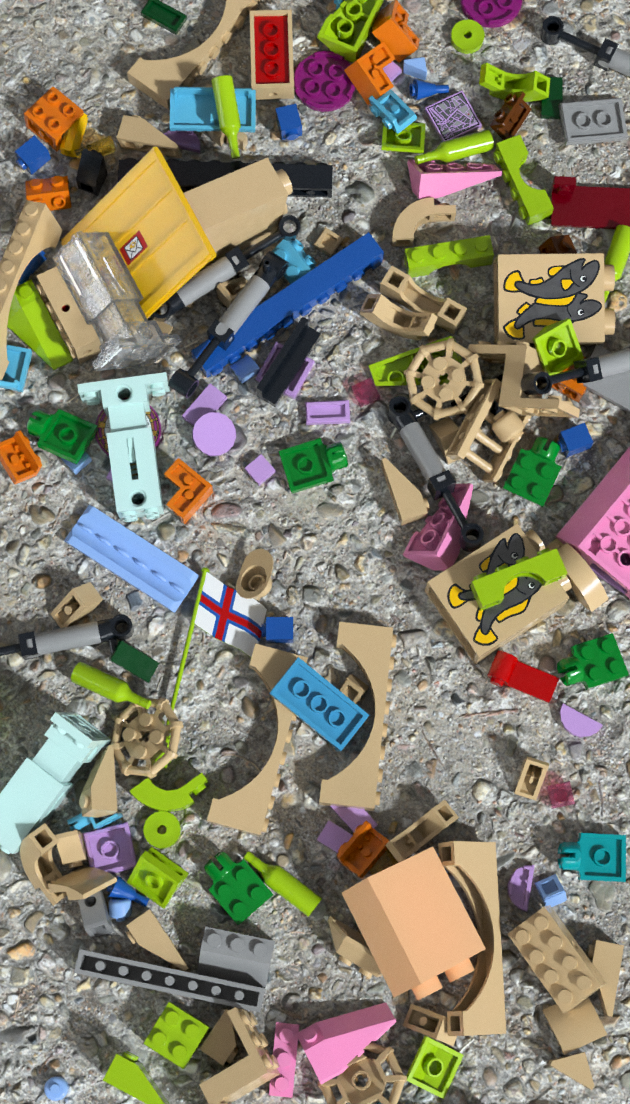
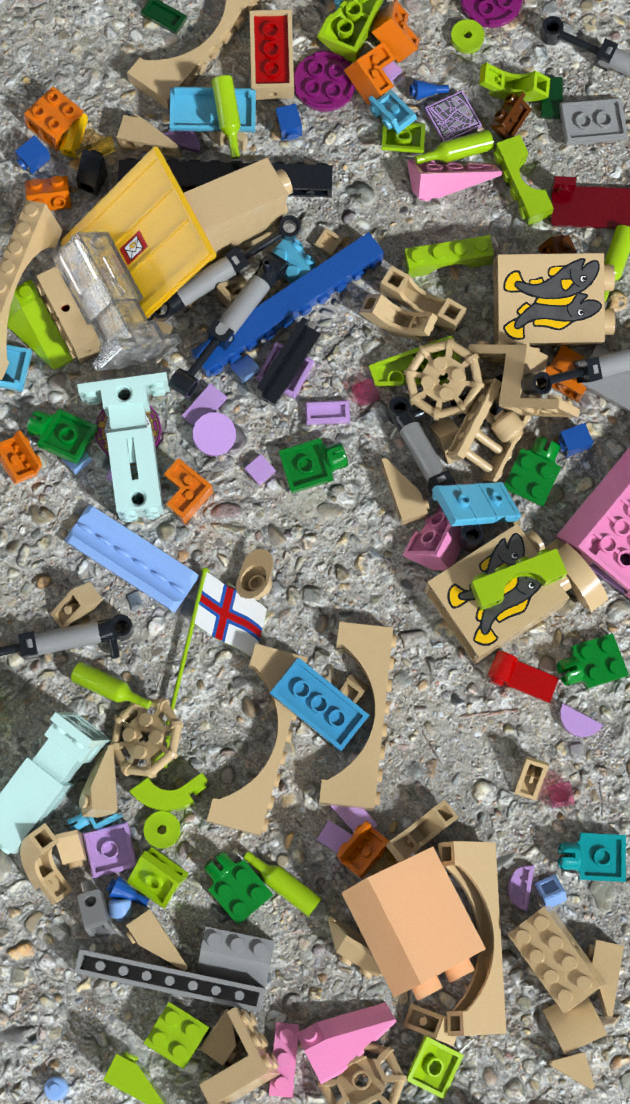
(34, 264): blue cone -> none
(82, 882): tan slope -> none
(134, 661): dark green tile -> none
(278, 630): blue brick -> none
(415, 67): light blue slope -> none
(417, 215): tan arch -> none
(476, 503): none -> medium azure container
(557, 346): lime slope -> none

